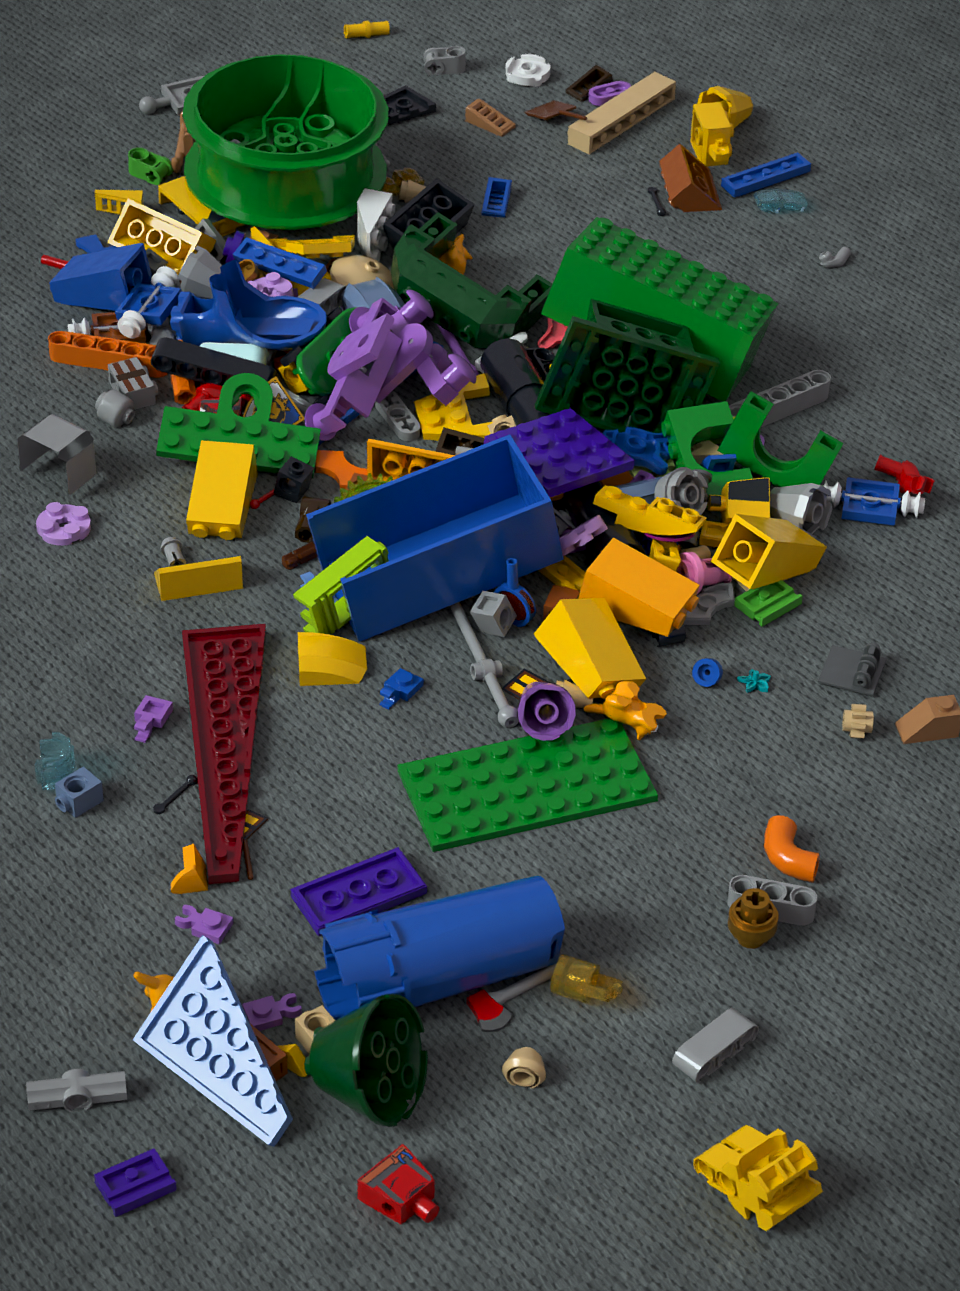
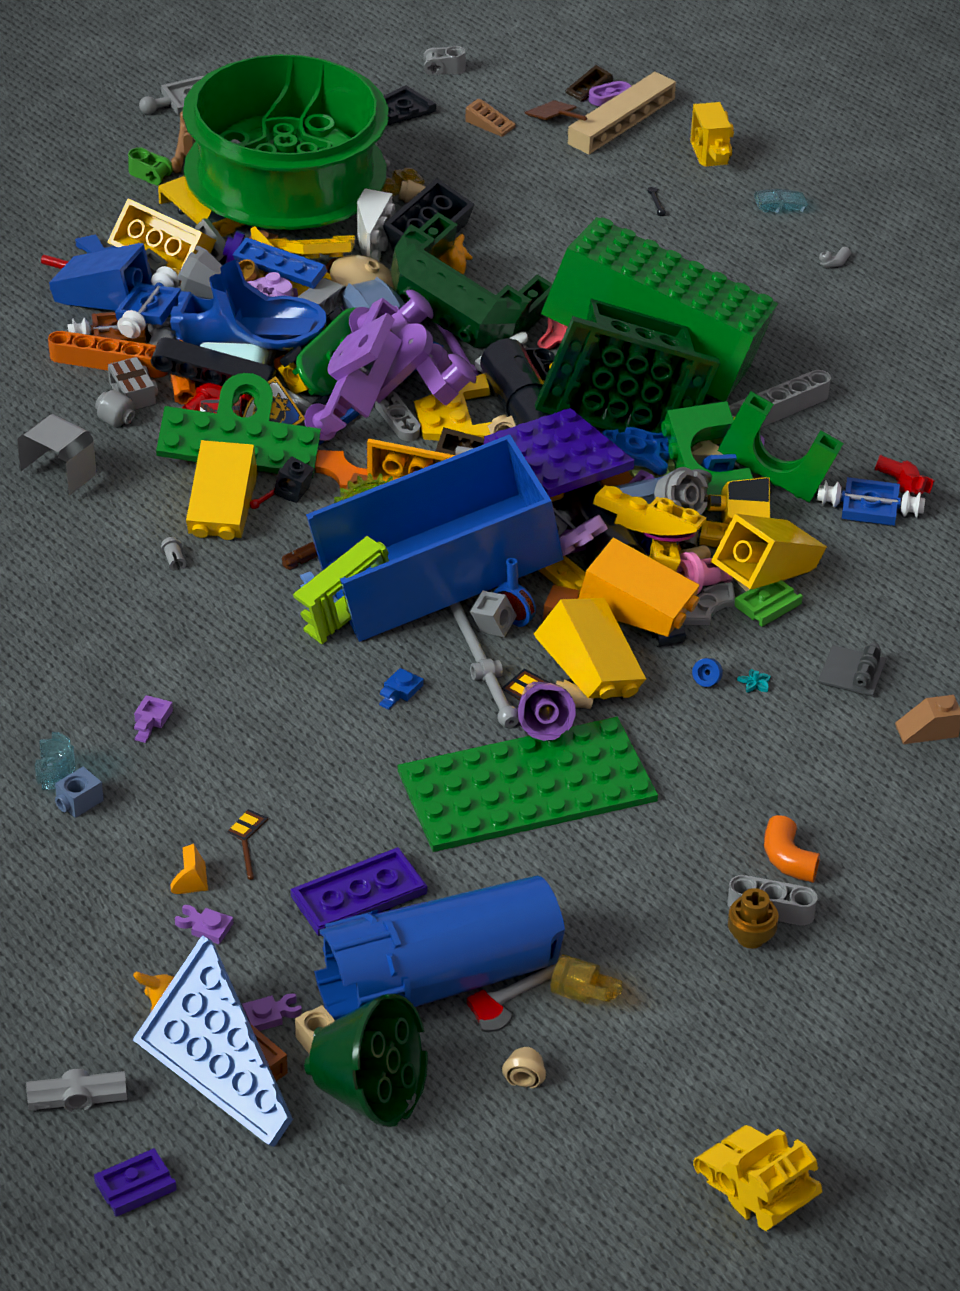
(55, 513): lavender plate -> none
(119, 196): yellow slope -> none
(160, 808): black hinge -> none
(199, 578): yellow slope -> none
(223, 701): dark red wing -> none
(295, 1059): yellow tile -> none
(307, 506): dark brown piece -> none
(329, 659): yellow slope -> none
(366, 29): yellow pin -> none
(399, 1187): red torso -> none
(500, 186): blue slope -> none
(528, 70): white plate -> none
(627, 708): light orange animal -> none
(688, 182): dark orange slope -> none
(714, 1043): light grey beam -> none
(735, 103): yellow cone -> none
(765, 175): blue plate -> none
(802, 504): light grey cone -> none
(858, 721): tan gear -> none

